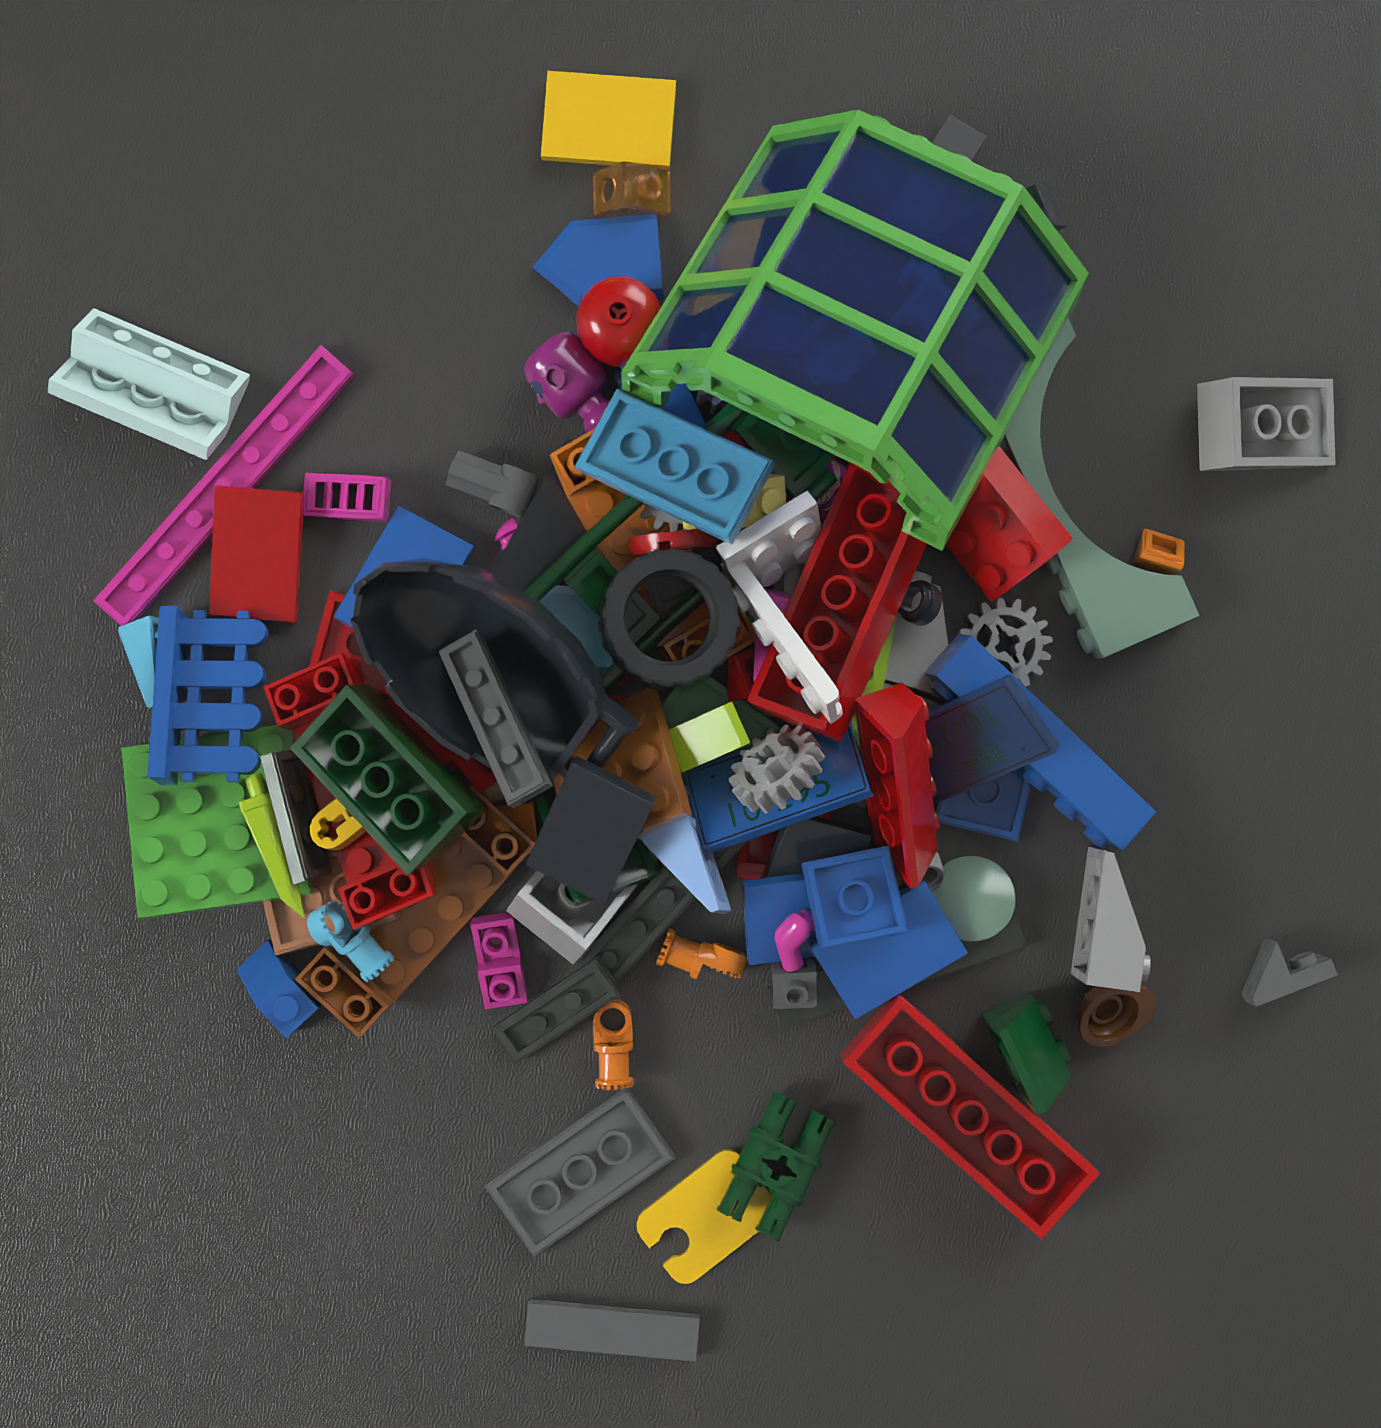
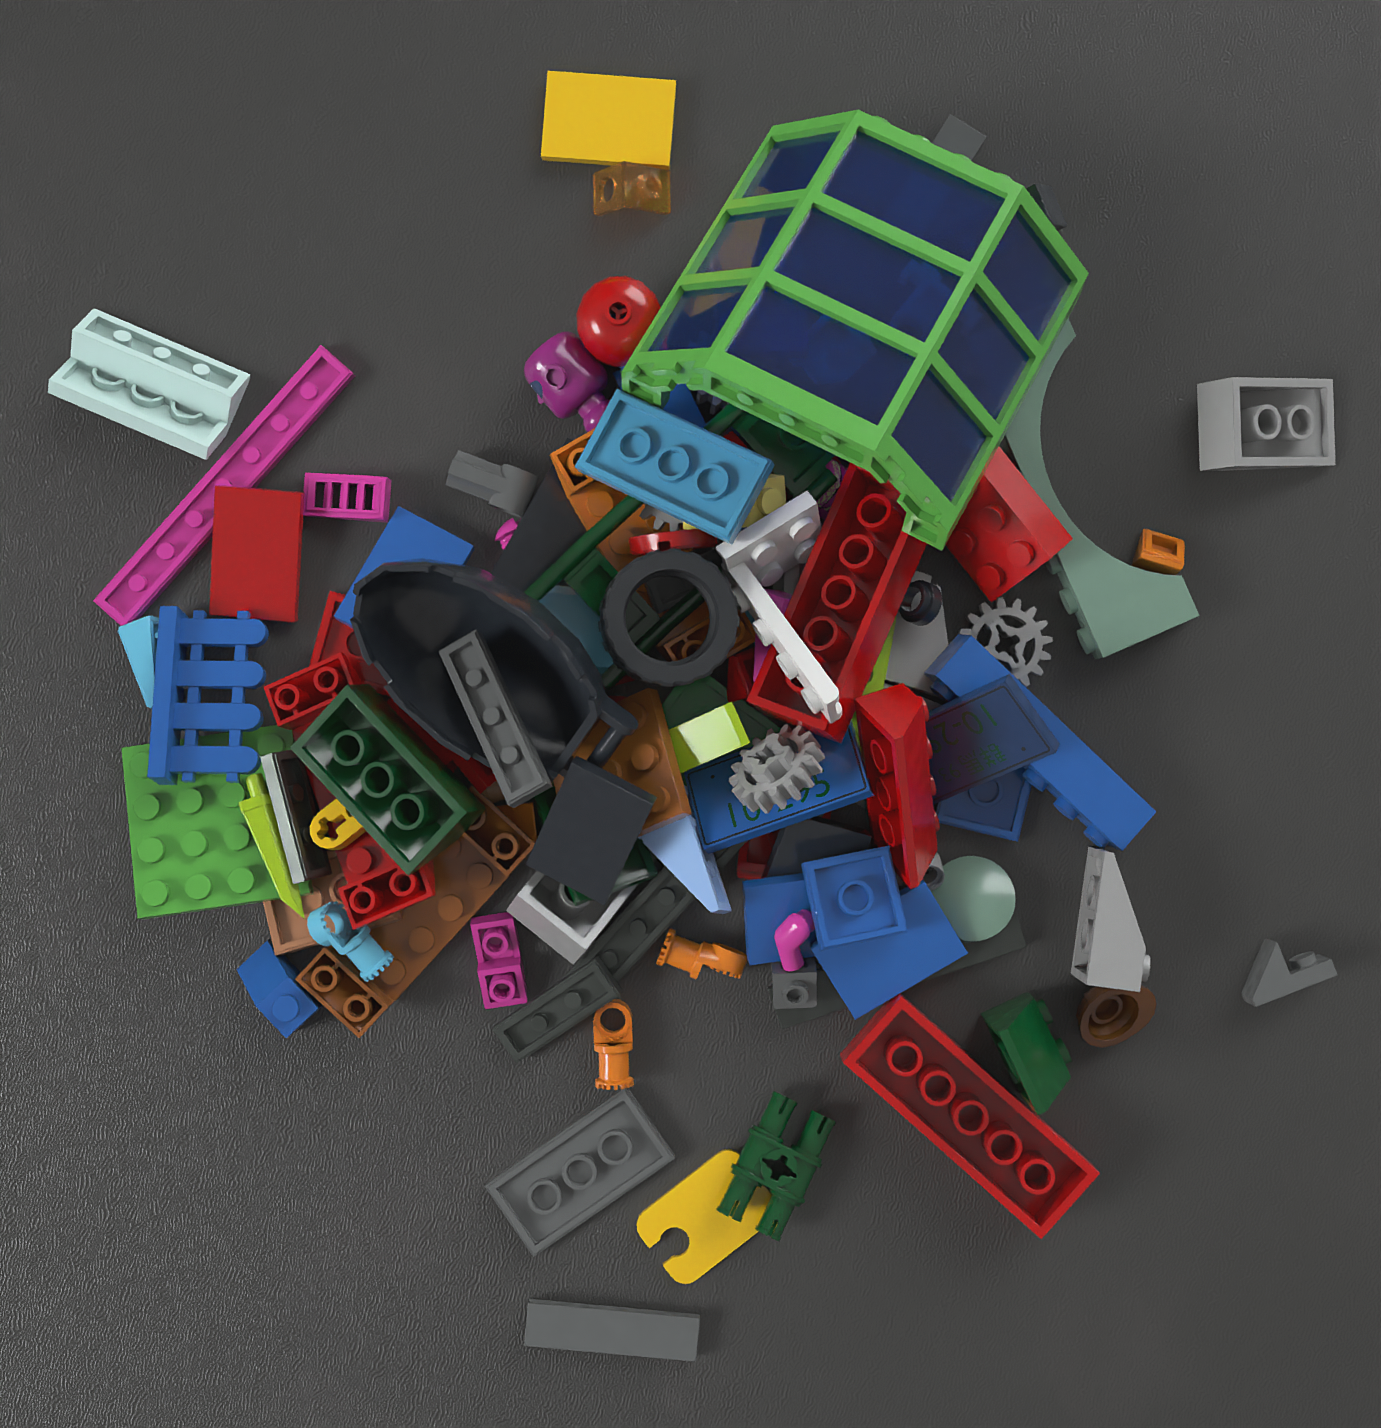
(600, 249): blue tile -> none

